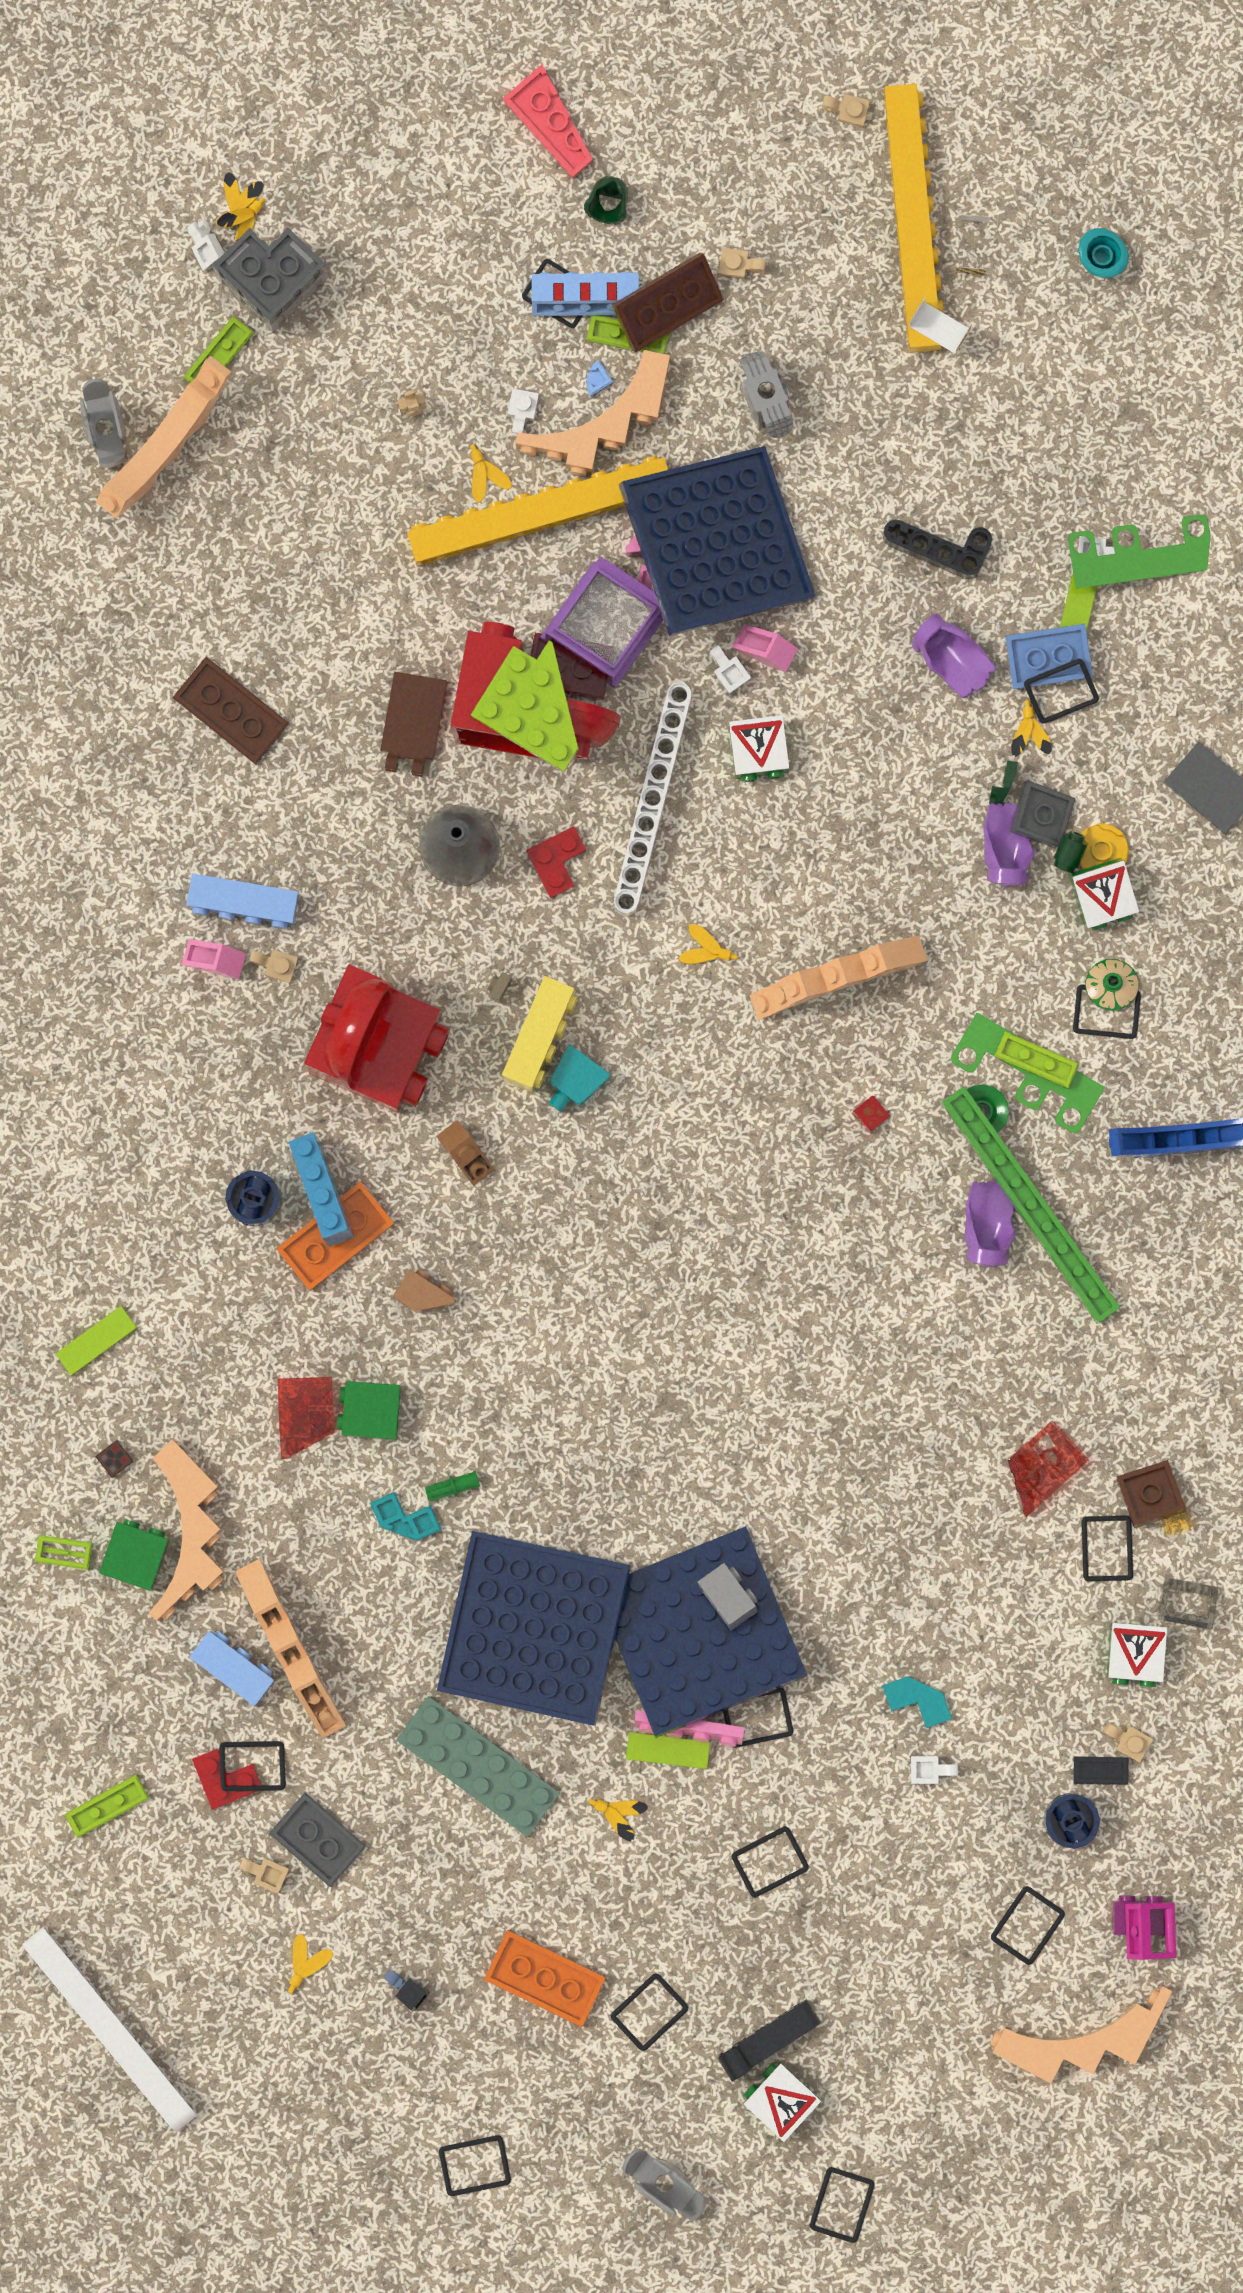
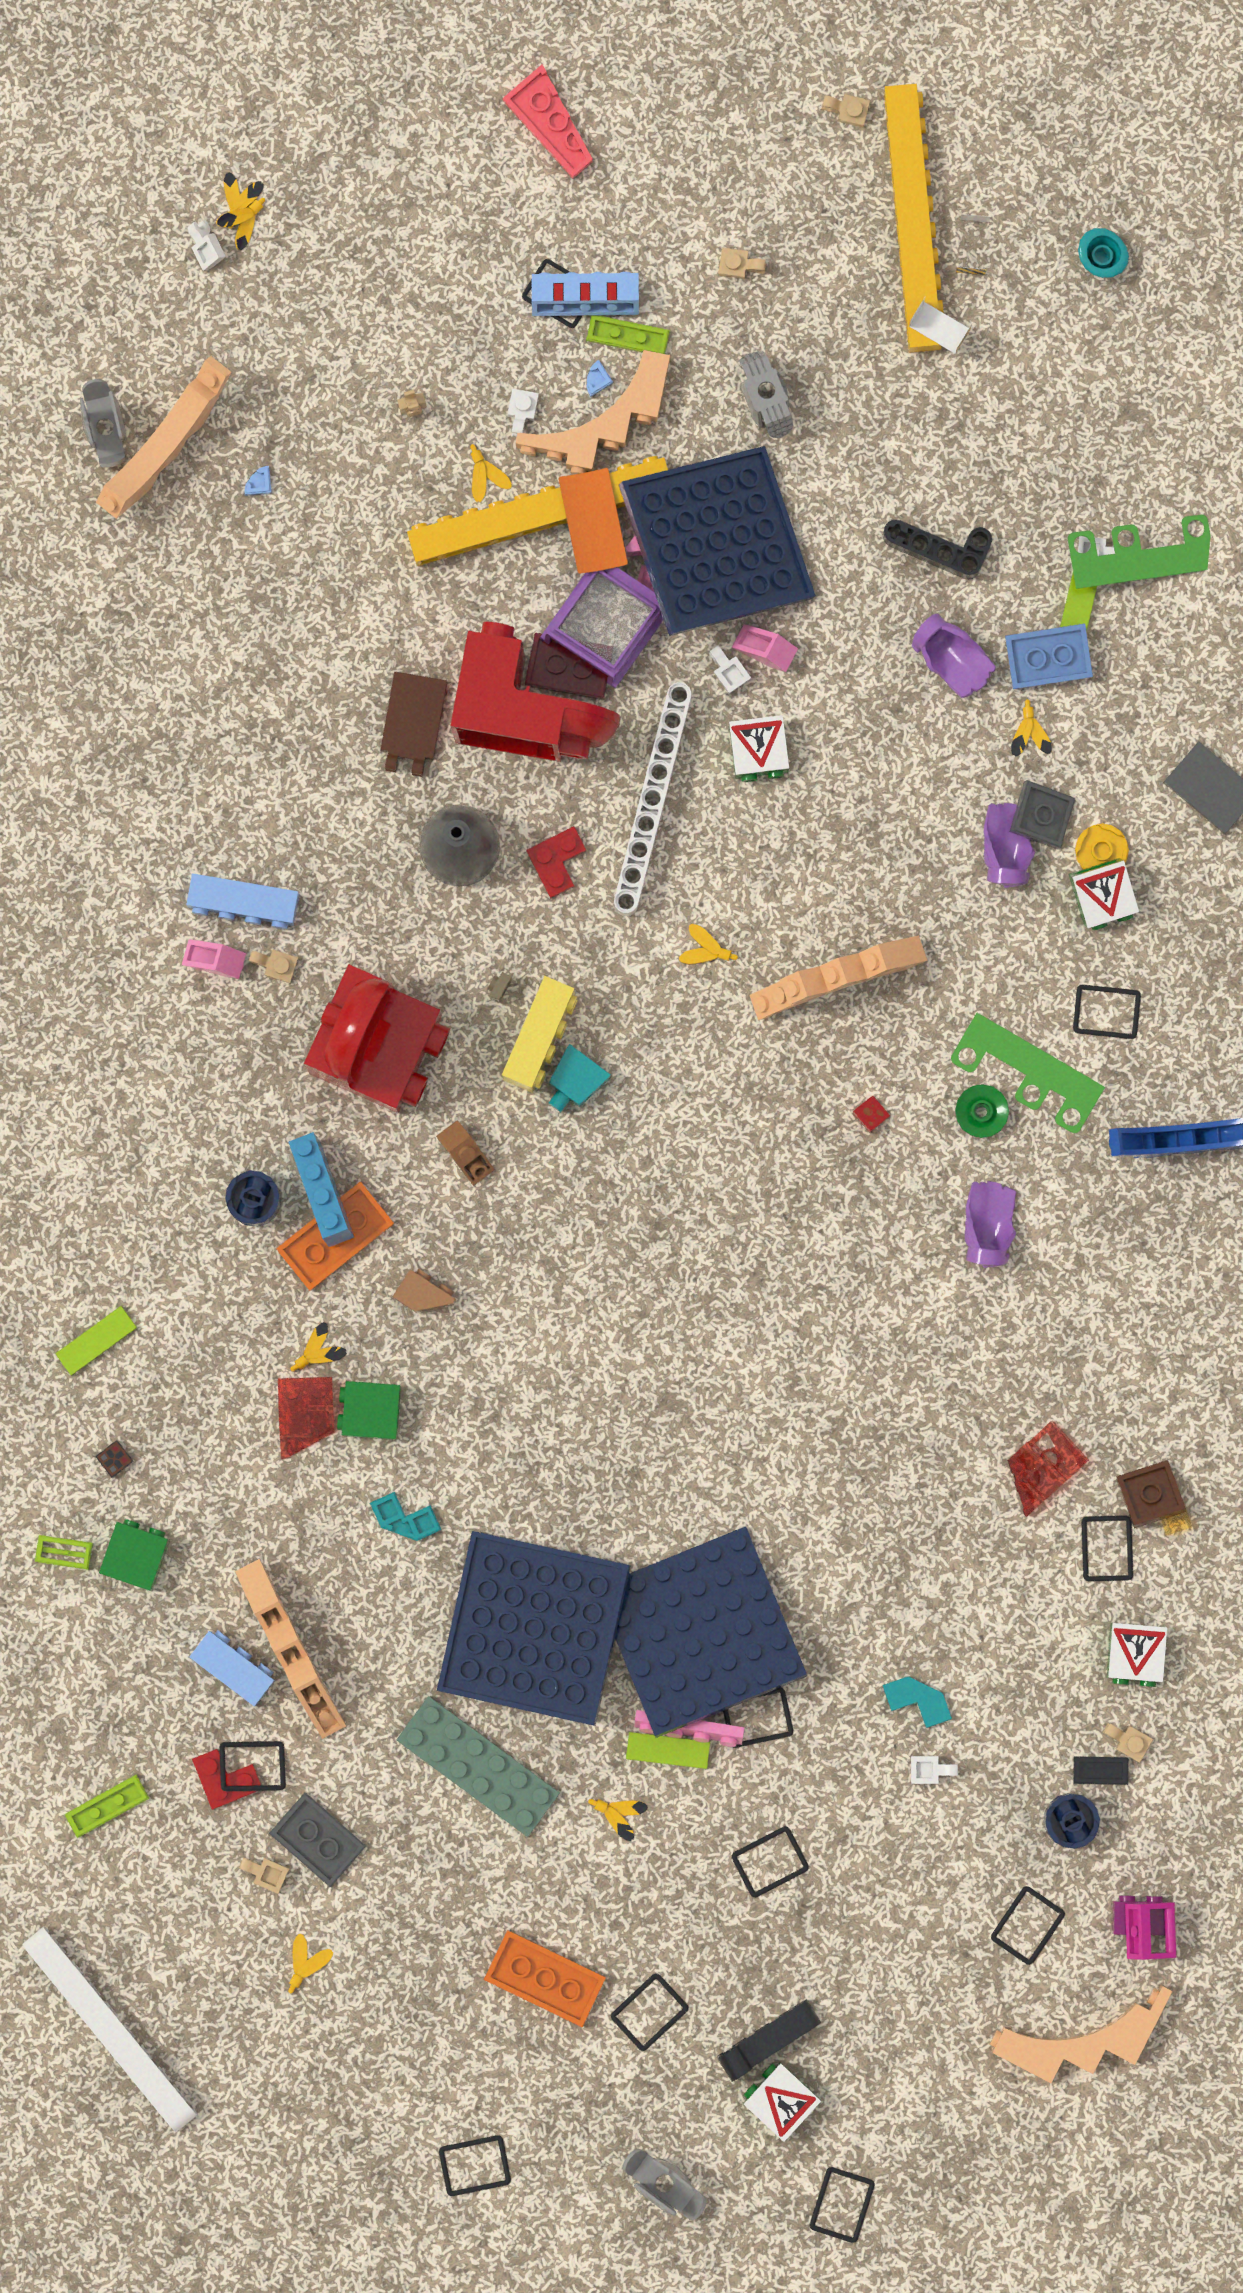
(195, 1566): light nougat arch -> none
(223, 347): lime tile -> none
(230, 710): reddish brown tile -> none
(259, 482): none -> light blue tile
(271, 277): dark grey piece -> none
(314, 1354): none -> yellow piece
(410, 1992): black piece -> none
(452, 1486): green axle -> none
(530, 707): lime wing -> none
(593, 521): none -> orange sticker
(610, 187): dark green hair -> none
(667, 302): reddish brown tile -> none
(728, 1596): light grey brick -> none
(999, 794): dark green slope -> none
(1030, 1205): bright green plate -> none
(1036, 1060): lime tile -> none
(1053, 671): black piece -> none
(1070, 851): dark green brick -> none
(1108, 996): tan dish -> none
(1183, 1618): clear smoke tile -> none

